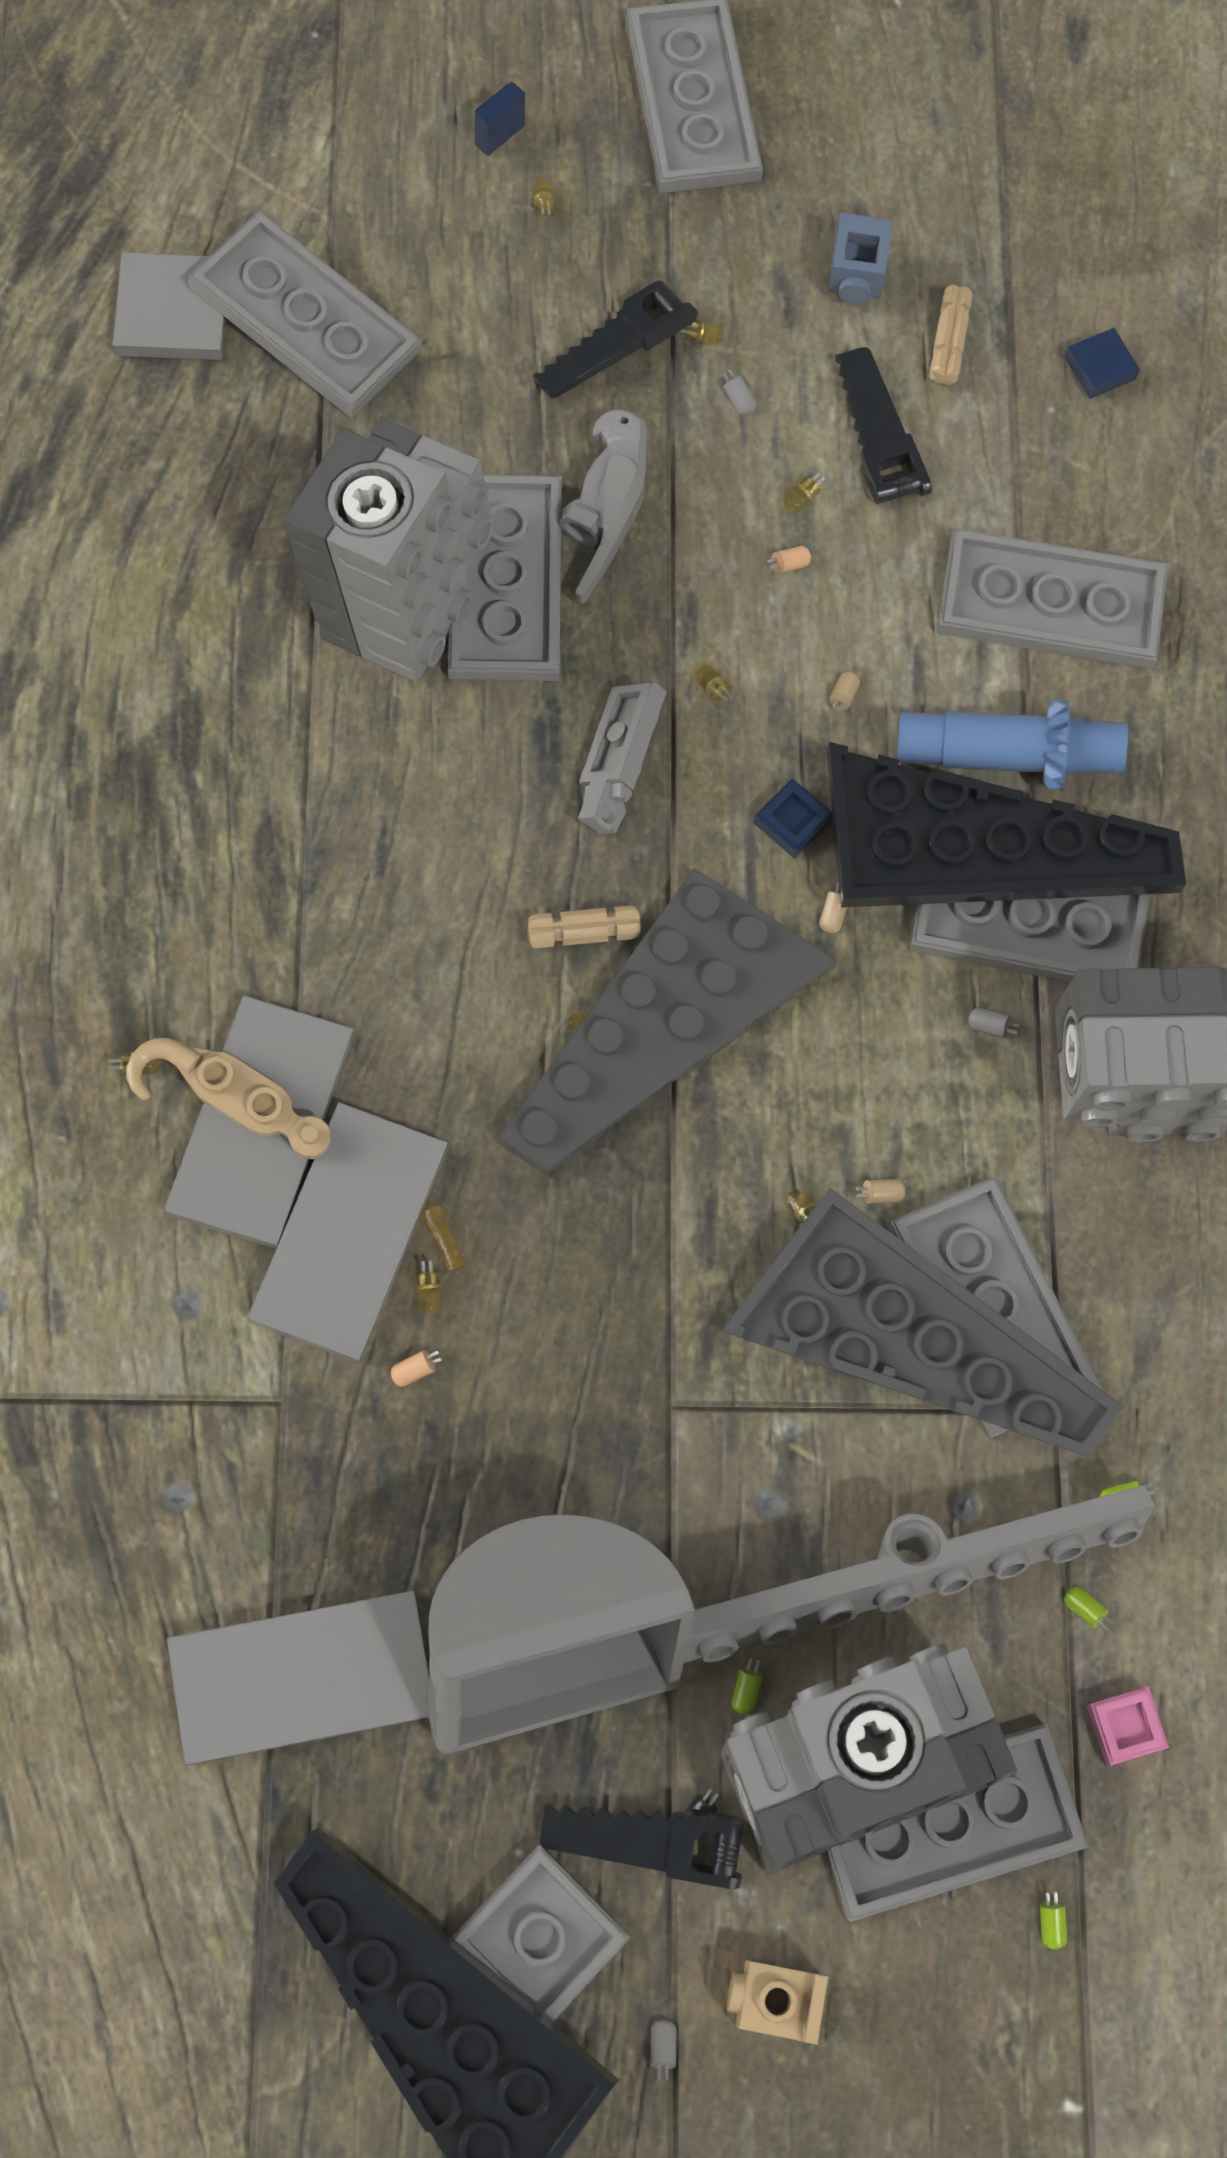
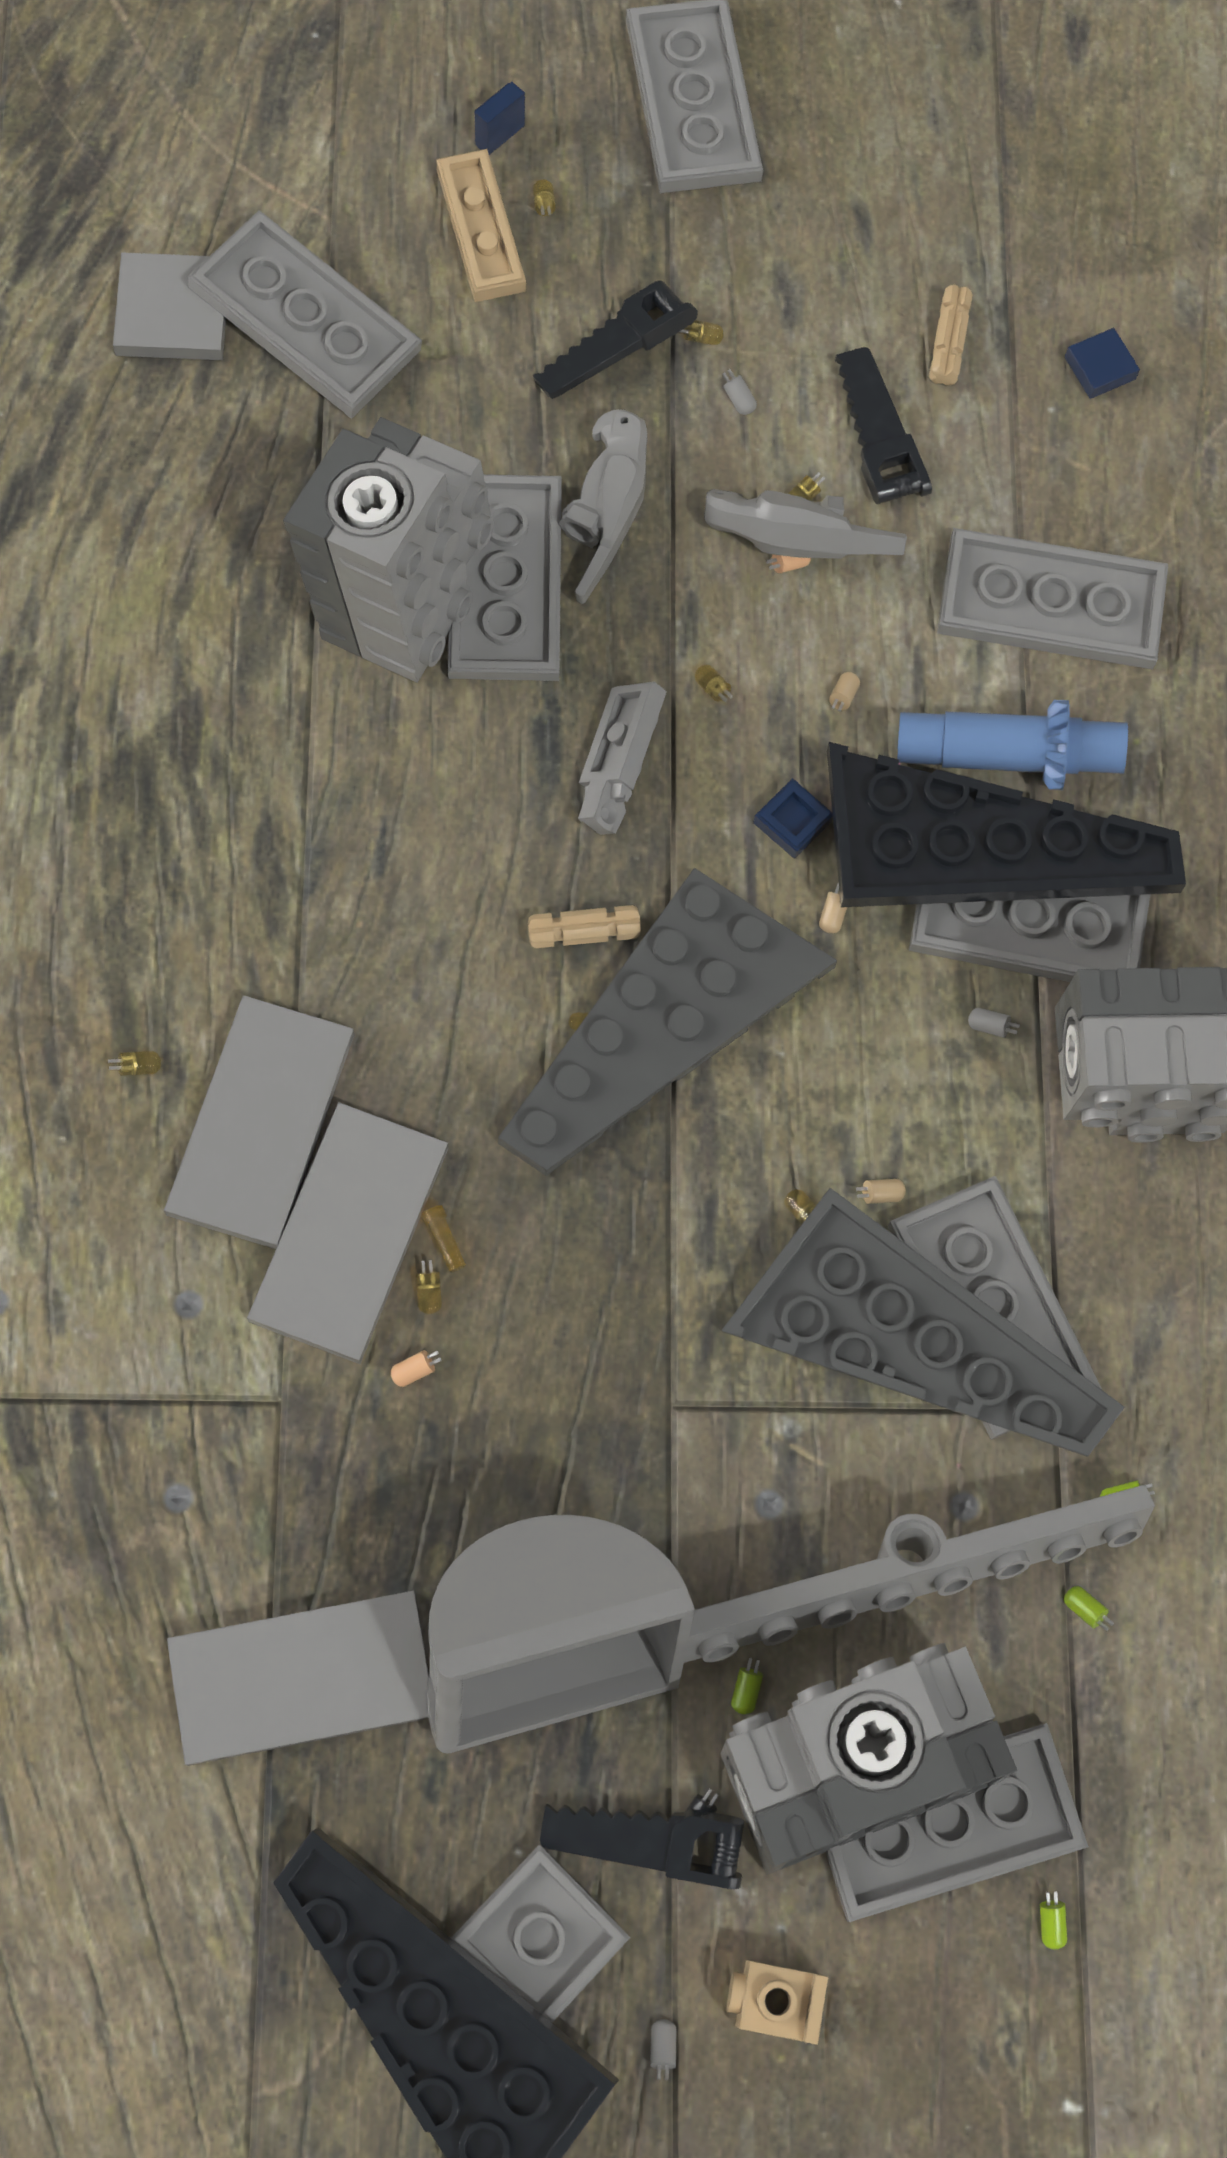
(234, 1092): tan piece -> none
(481, 225): none -> tan tile
(797, 526): none -> light grey animal
(860, 266): sand blue brick -> none
(1127, 1726): bright pink tile -> none

